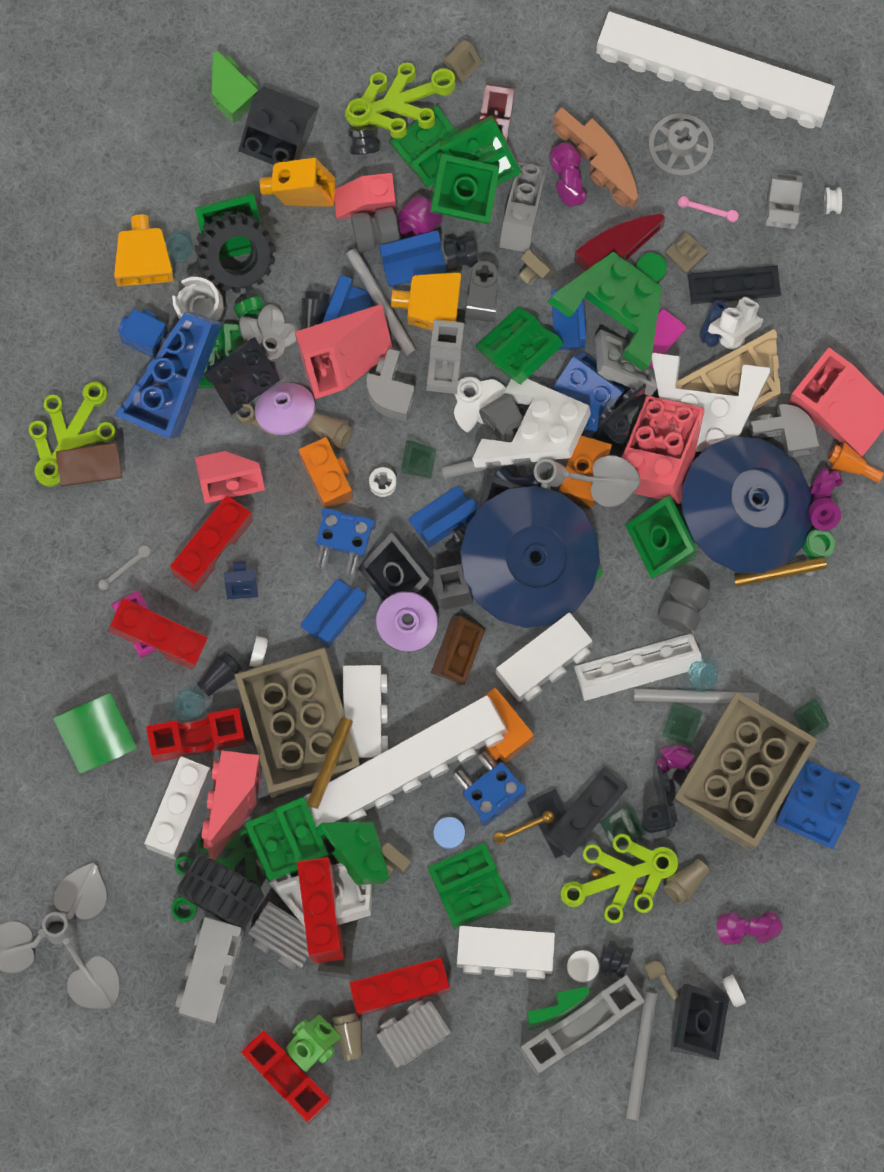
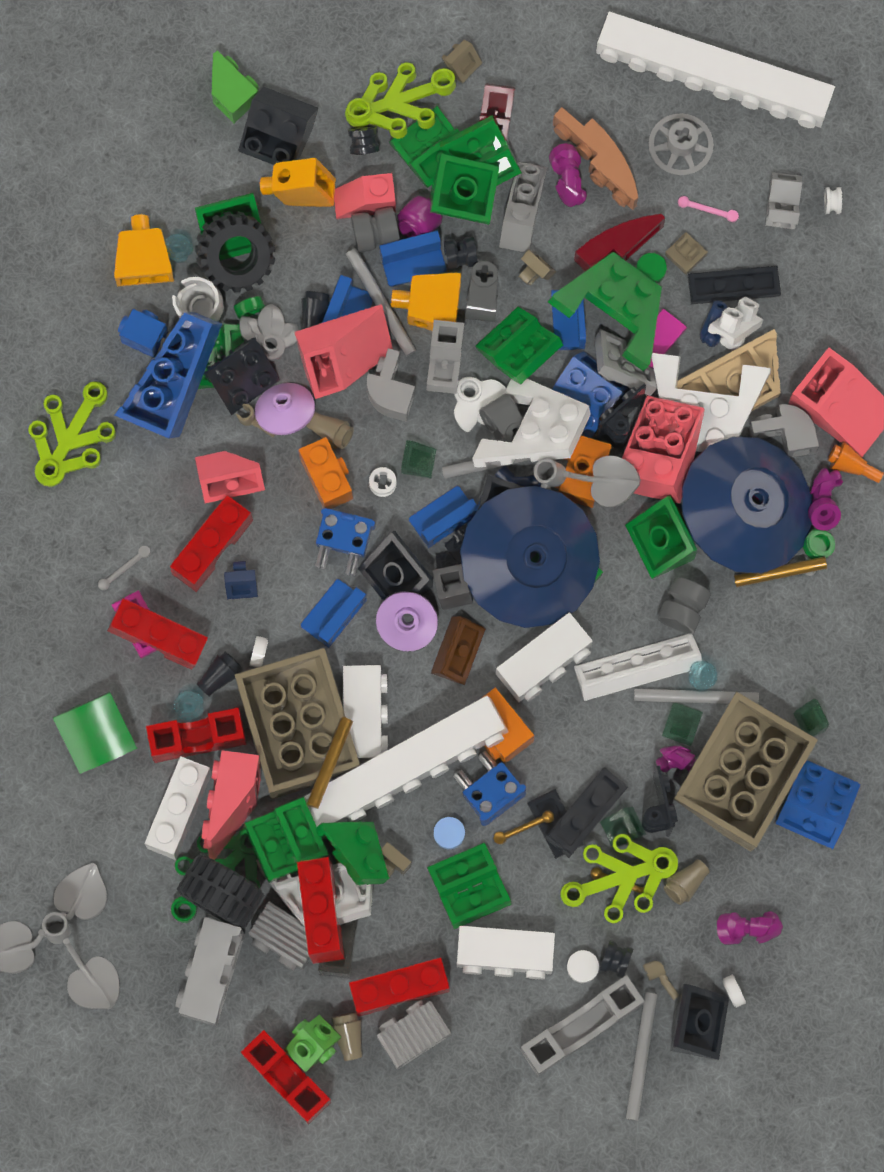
(89, 464): reddish brown slope -> none
(565, 1003): green slope -> none

